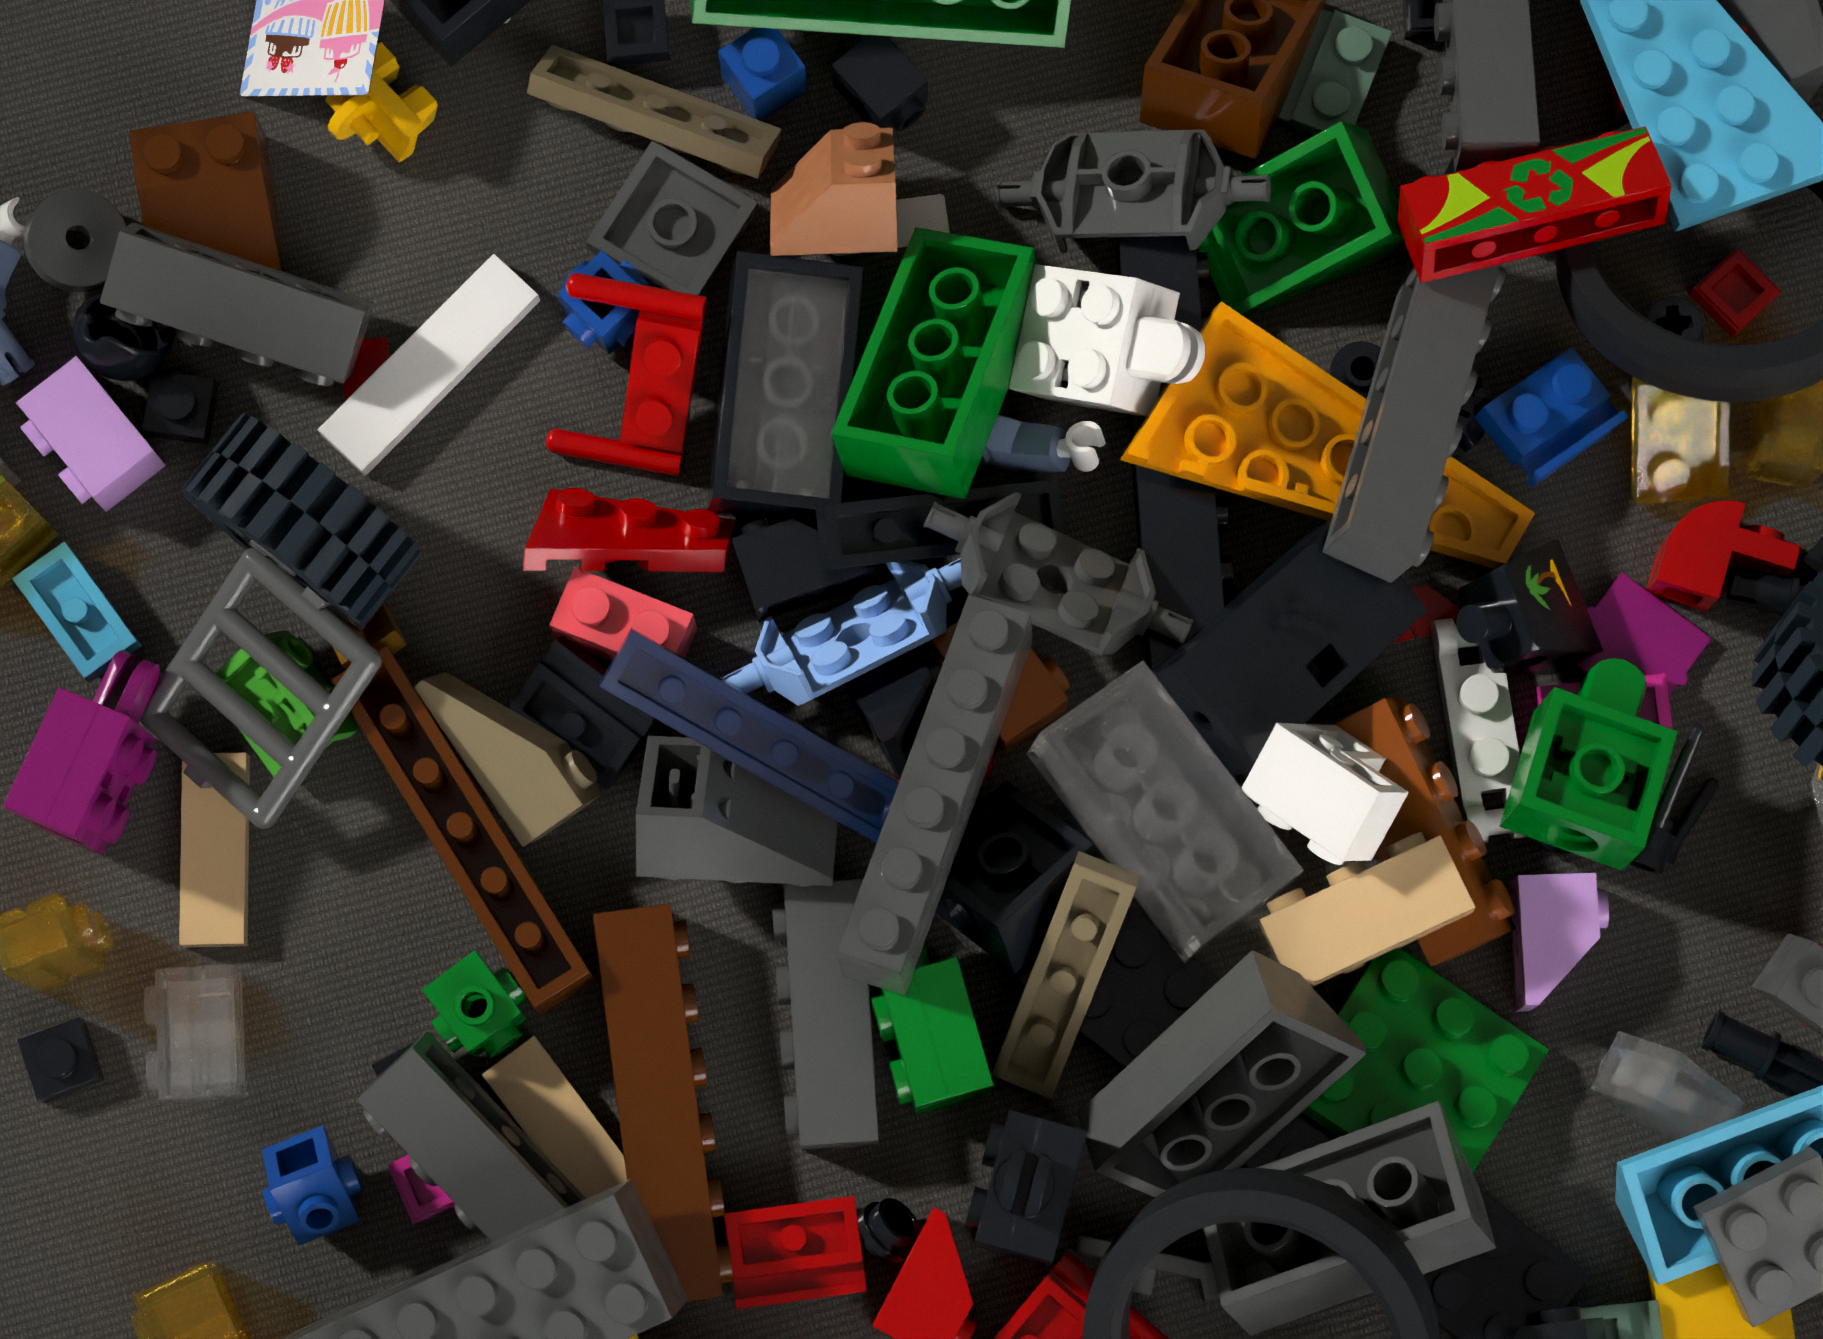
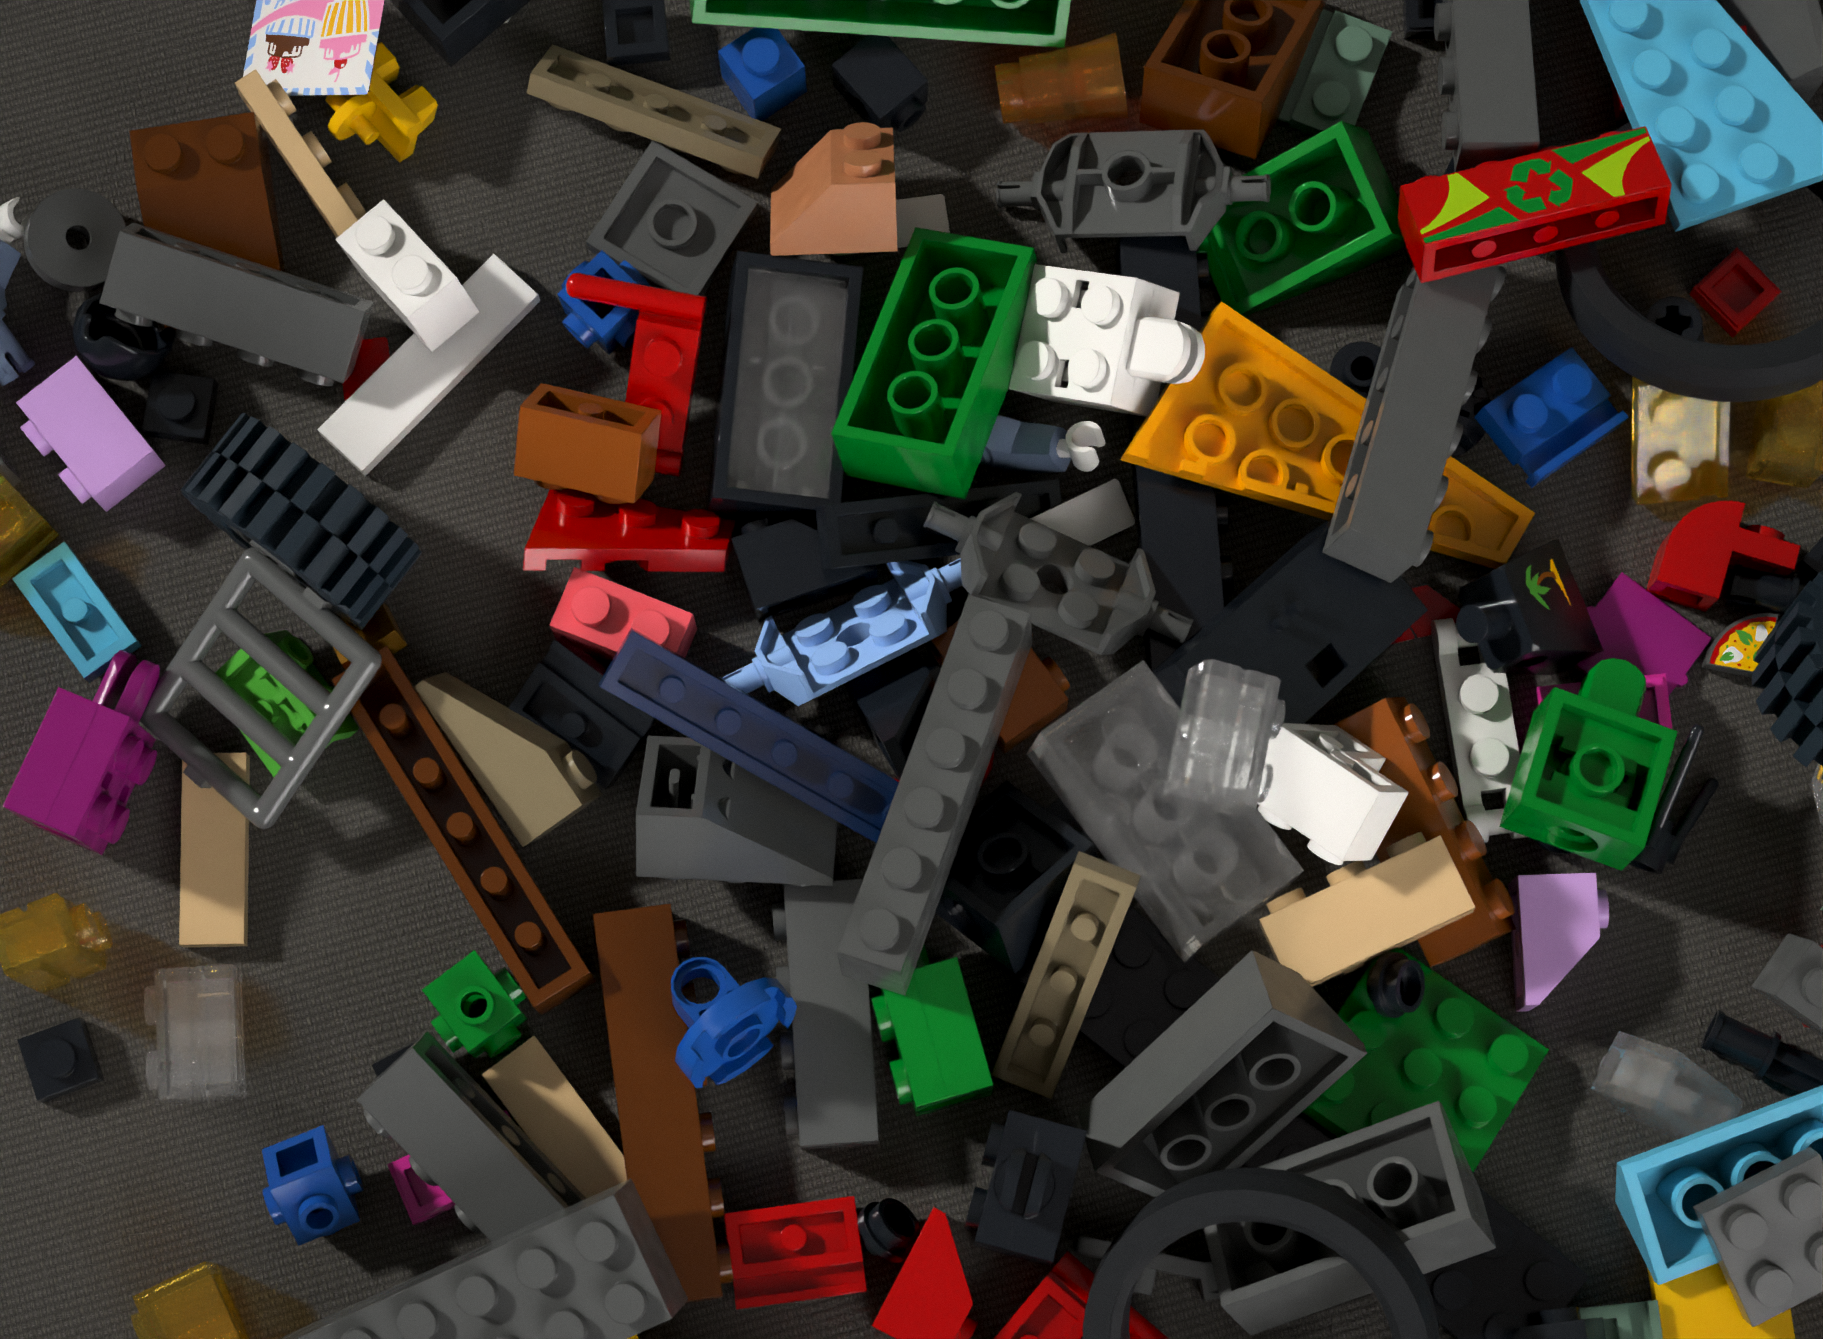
(301, 154): none -> tan plate
(407, 275): none -> white brick
(587, 444): none -> dark orange brick
(732, 1028): none -> blue tile
(1064, 84): none -> clear orange plant
(1091, 515): none -> white sticker
(1224, 738): none -> clear brick
(1395, 985): none -> black plate
(1738, 643): none -> tile

